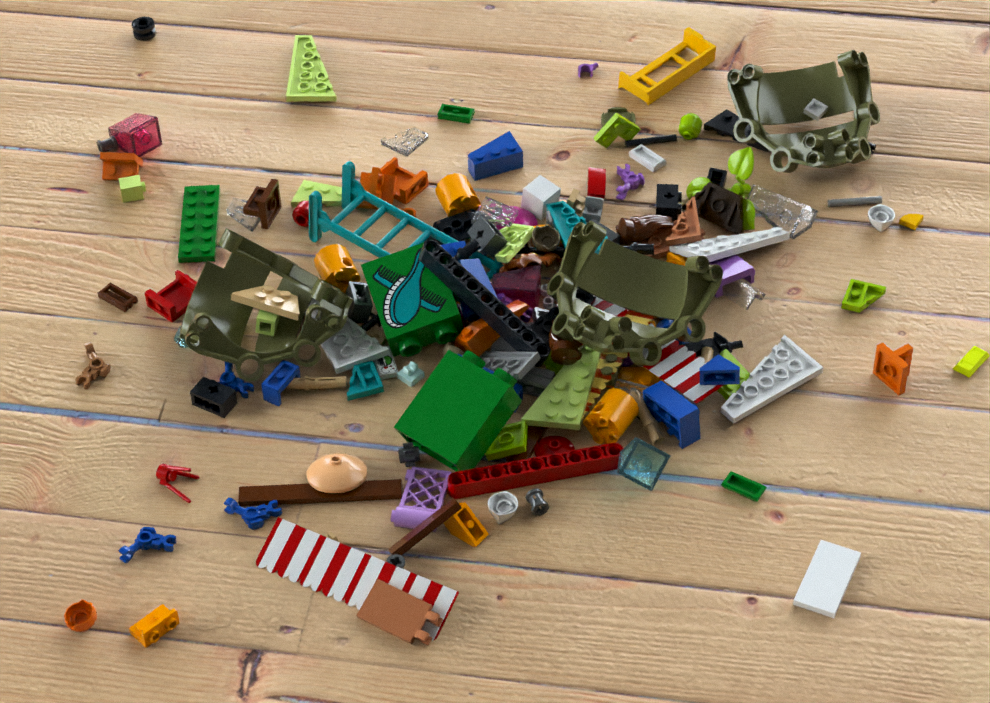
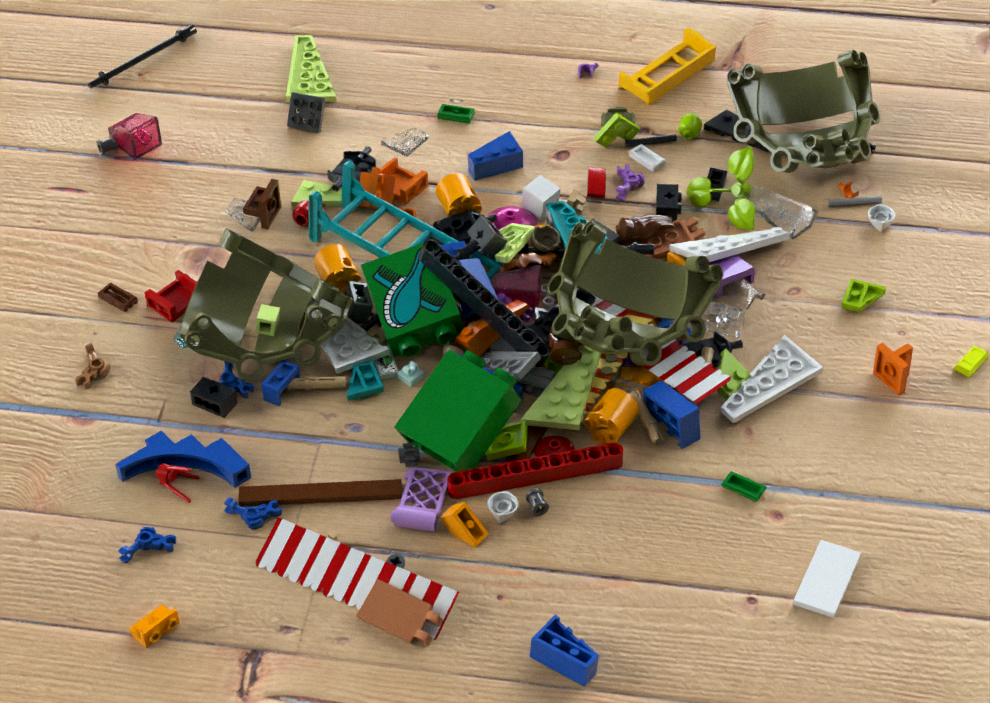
(80, 616): orange hair -> none
(120, 165): orange bracket -> none
(132, 188): yellowish green brick -> none
(143, 28): black wheel -> none
(180, 35): none -> black bar
(199, 224): green plate -> none
(215, 458): none -> blue arch
(269, 300): tan wing -> none
(312, 112): none -> dark grey plate
(336, 473): light nougat dish -> none
(362, 161): none -> black plate
(425, 527): reddish brown tile -> none
(496, 212): clear wing -> none
(564, 652): none -> blue wedge
(593, 208): light grey bracket -> none
(642, 463): clear light blue slope -> none
(687, 226): nougat wing -> none
(719, 372): blue slope -> none
(720, 207): dark brown wing -> none
(724, 319): none -> clear brick
(815, 109): white tile -> none
(846, 189): none -> orange piece
(911, 220): yellow tile -> none

